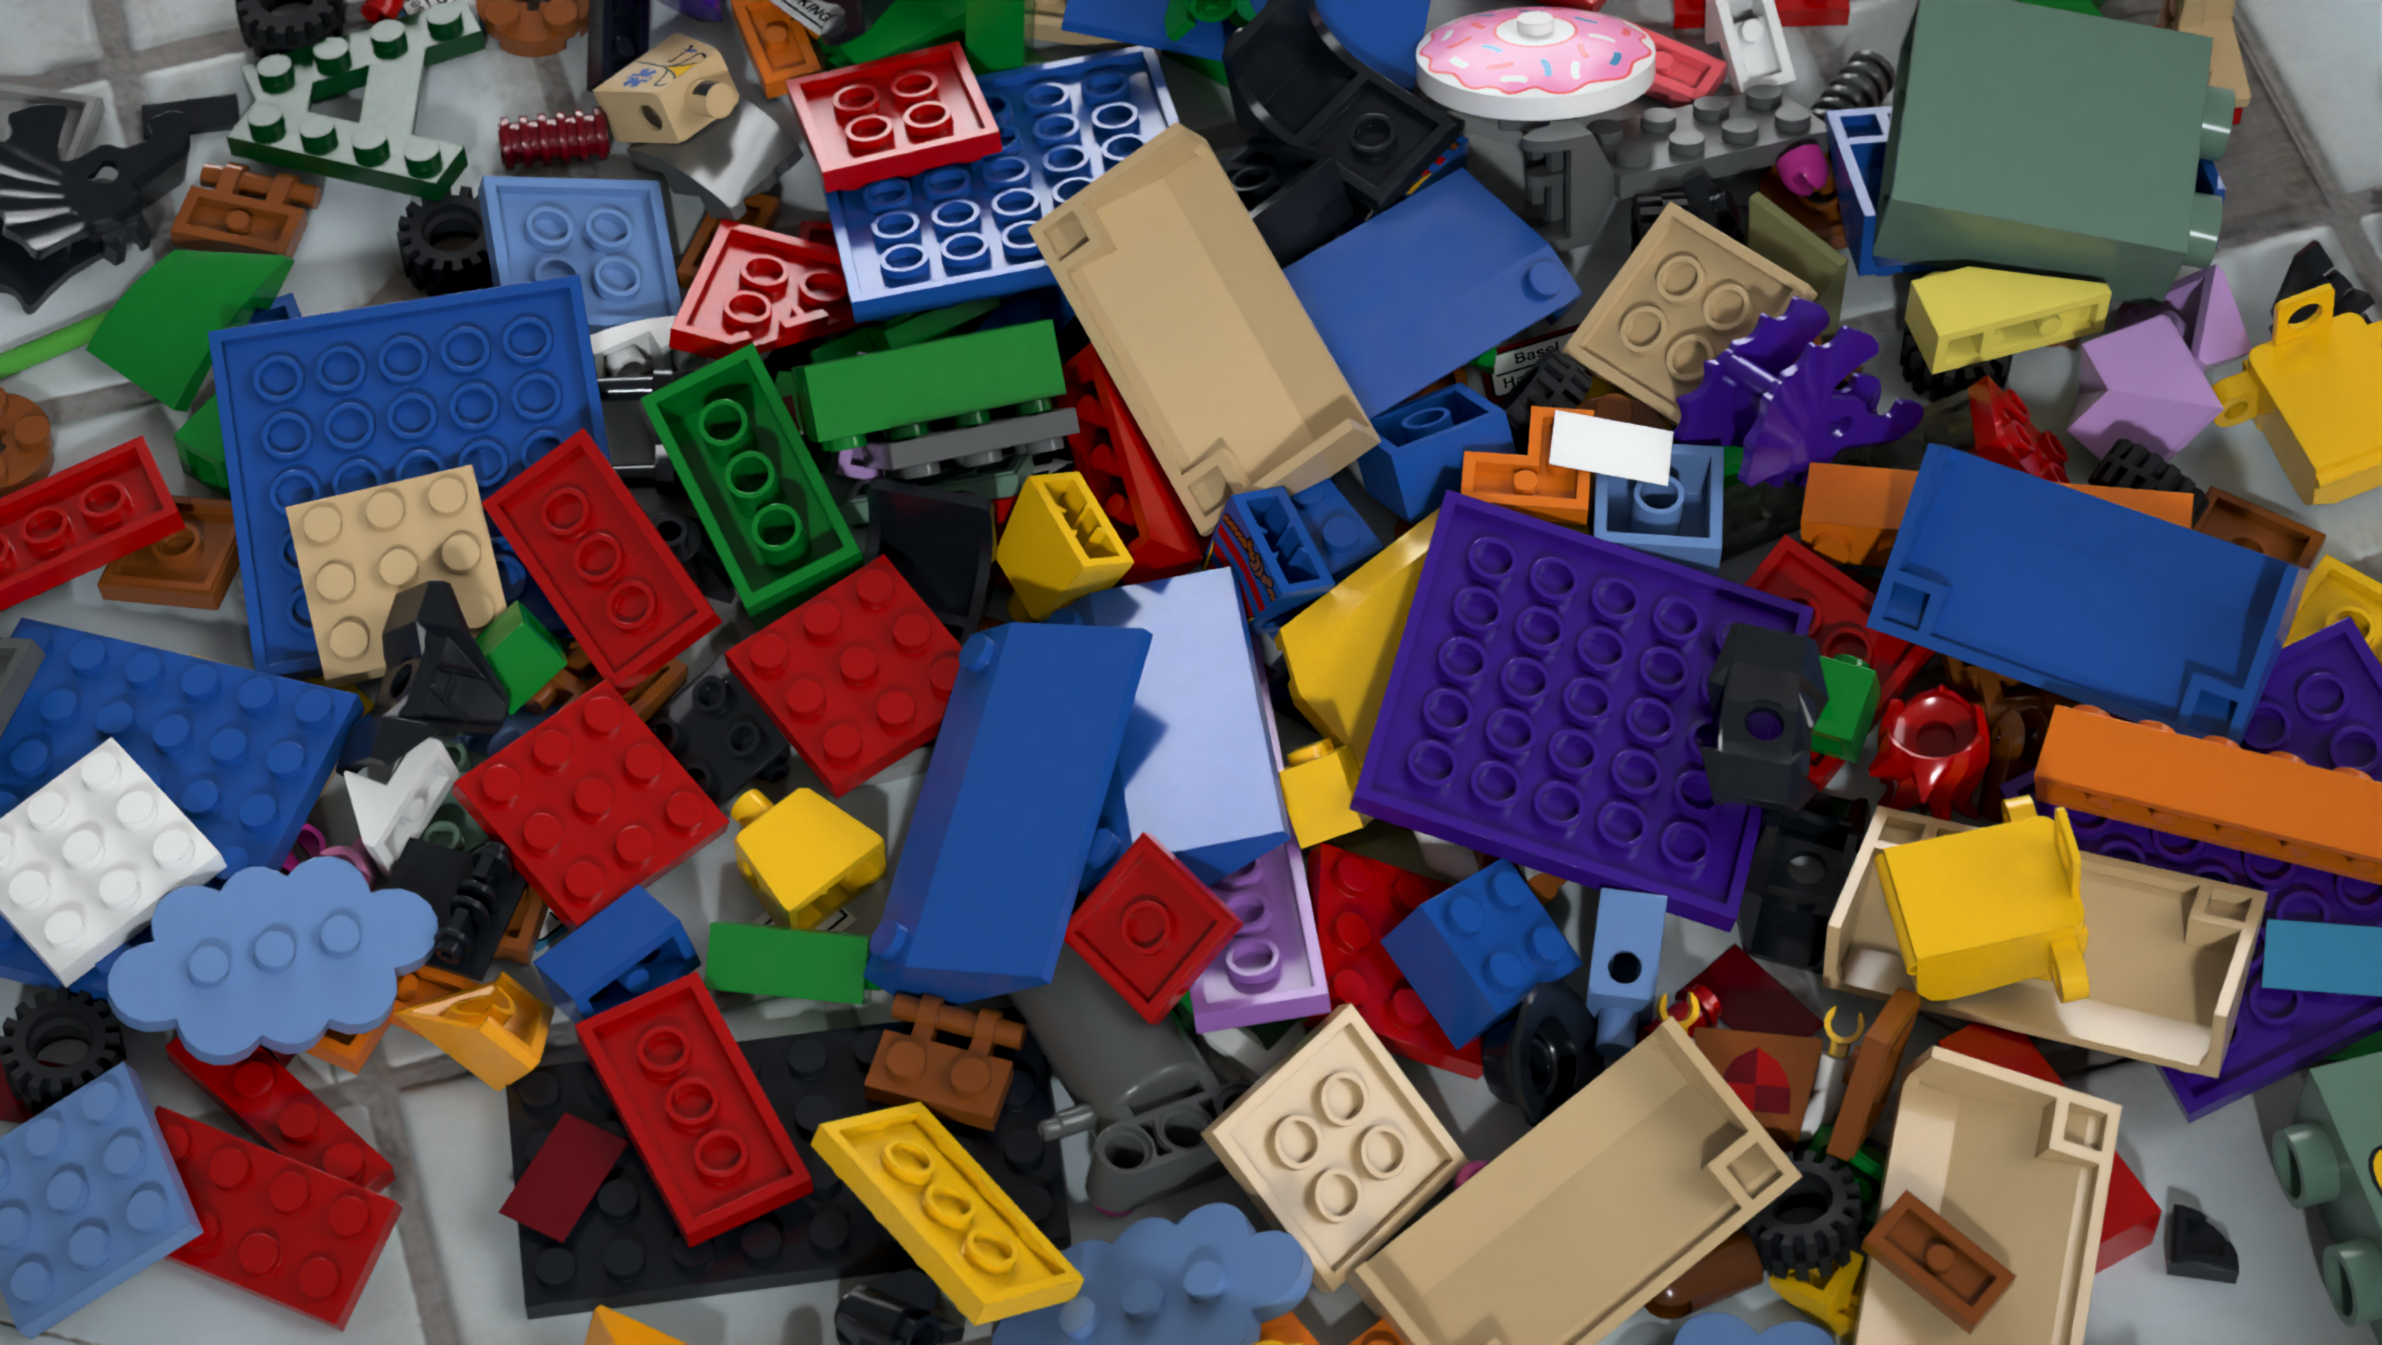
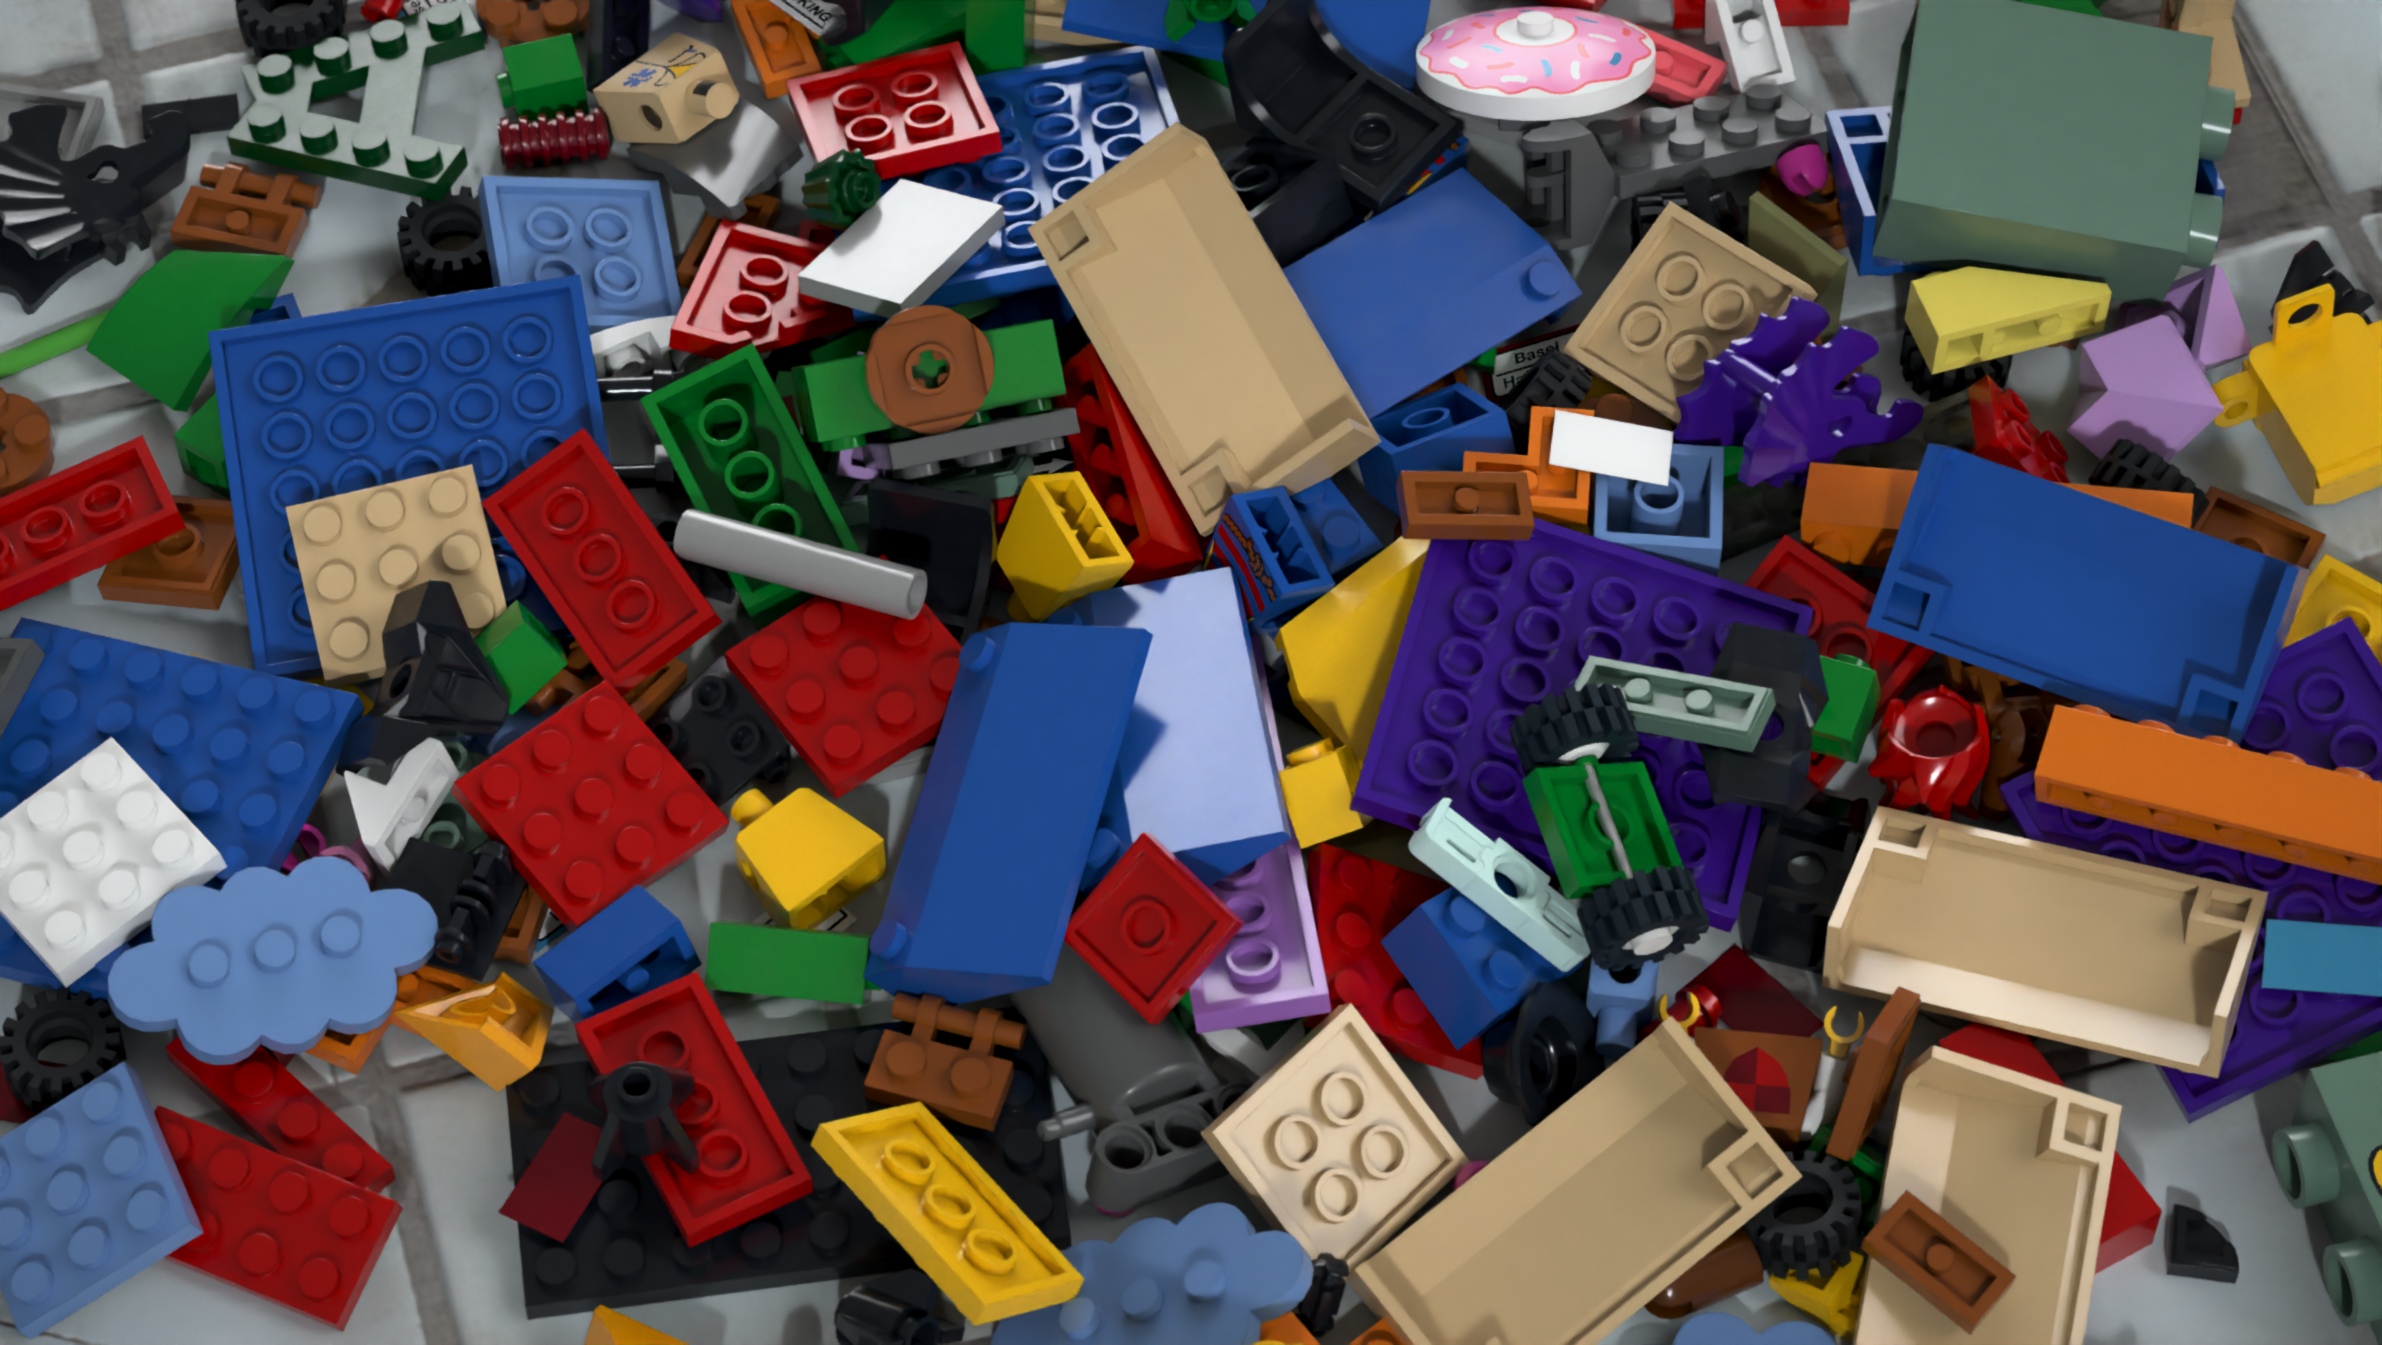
(542, 78): none -> green brick
(642, 1116): none -> black brick
(800, 564): none -> light grey piece
(841, 189): none -> dark green piece
(901, 249): none -> tile
(958, 390): none -> dark orange plate
(1323, 1295): none -> black piece
(1465, 505): none -> dark orange plate
(1469, 862): none -> light aqua piece
(1606, 827): none -> plate
(1686, 703): none -> sand green tile
(1859, 84): dark grey piece -> none
(1990, 906): yellow piece -> none

